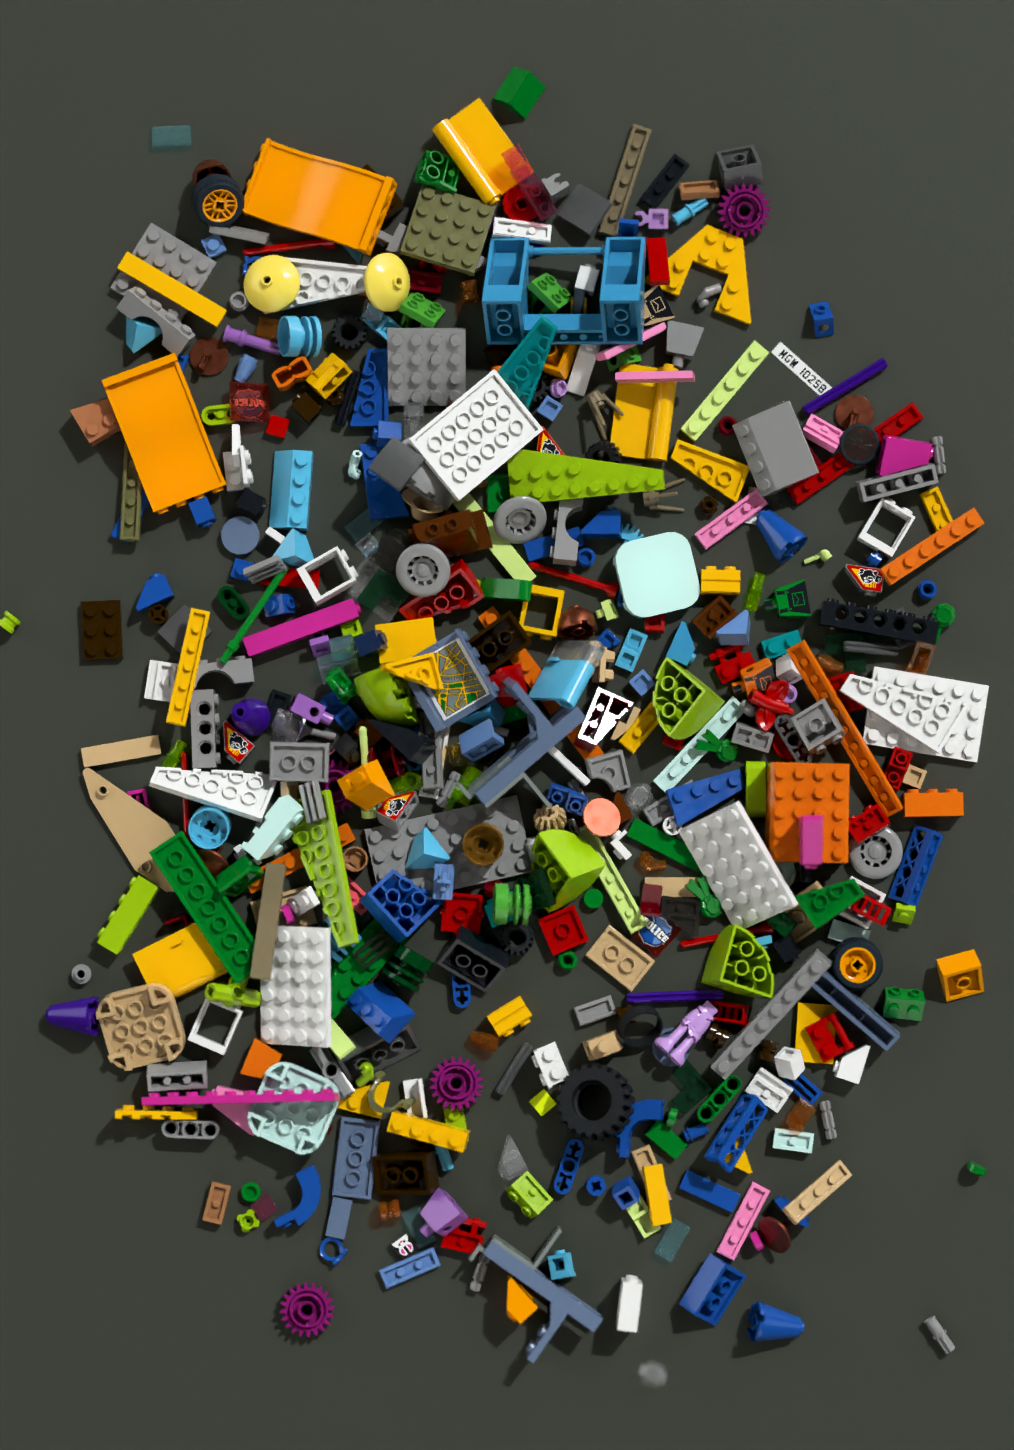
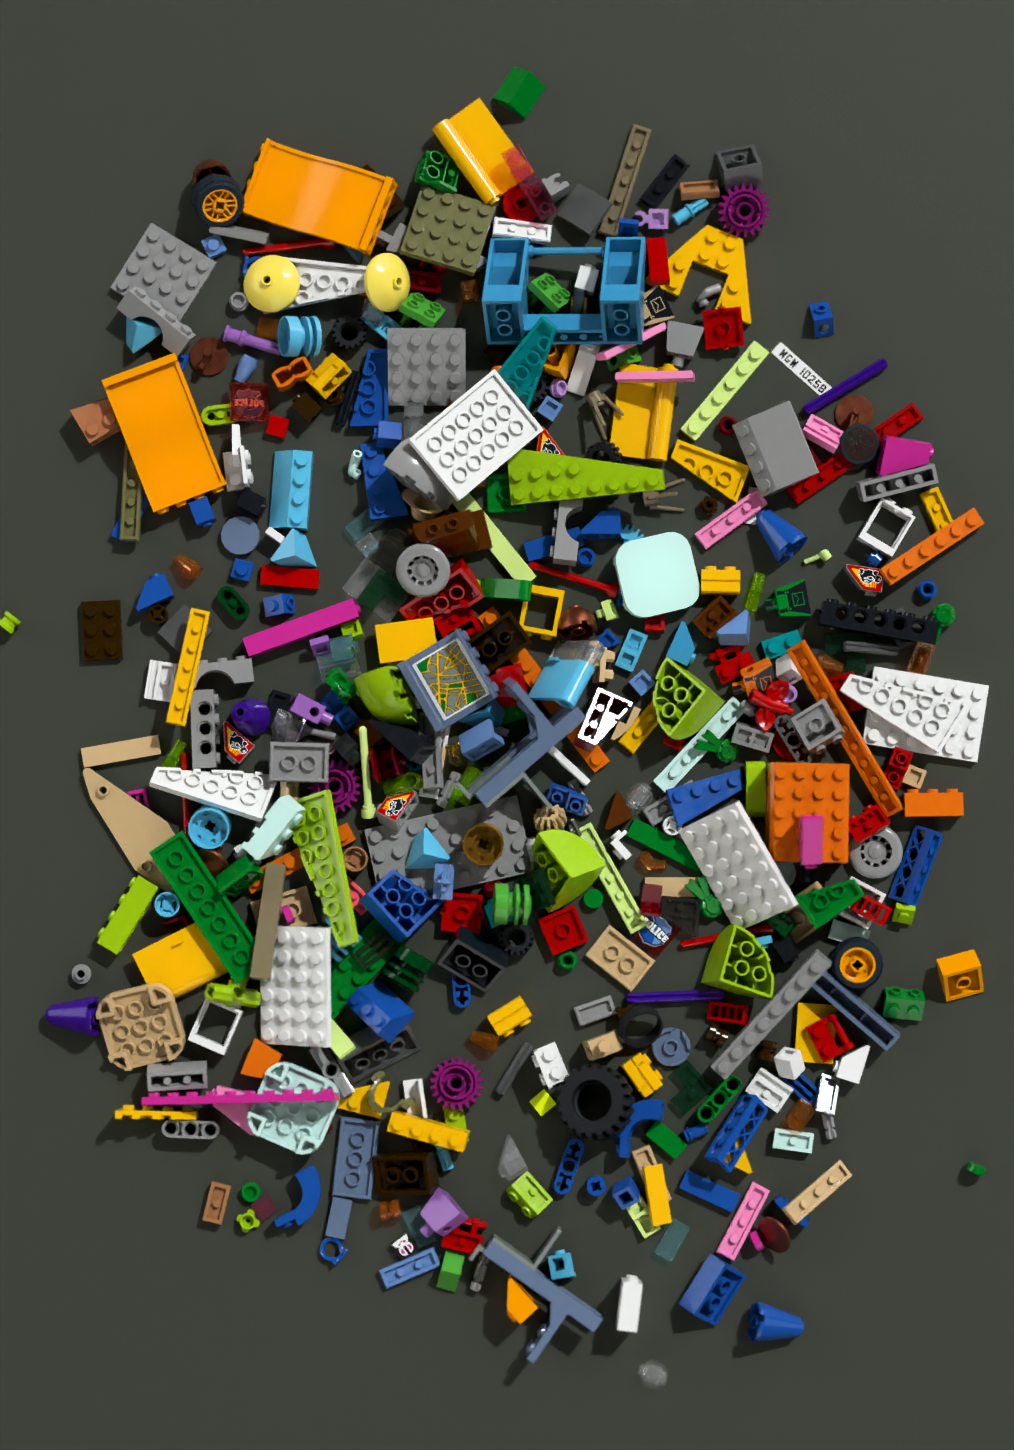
(168, 904): none -> medium azure wheel
(171, 136): clear light blue tile -> none
(172, 289): yellow tile -> none
(188, 566): none -> clear orange cone
(233, 645): green bar -> none
(264, 569): light grey tile -> none
(303, 901): white plate -> none
(305, 569): white window -> none
(309, 802): light grey tile -> none
(312, 1297): magenta gear -> none
(366, 785): light orange slope -> none
(367, 1074): lime arm -> none
(371, 643): dark blue brick -> none
(396, 463): dark grey slope -> none
(418, 669): yellow wing -> none
(450, 1270): none -> bright green slope
(457, 618): none -> red plate
(518, 515): light grey wheel -> none
(601, 817): shield -> none
(609, 768): light grey tile -> none
(642, 1075): none -> yellow brick
(671, 1117): green tile -> none
(694, 1025): lavender piece -> none
(723, 328): none -> red plate
(827, 1095): none -> tile
(938, 455): light grey axle -> none
(939, 1334): light grey axle -> none

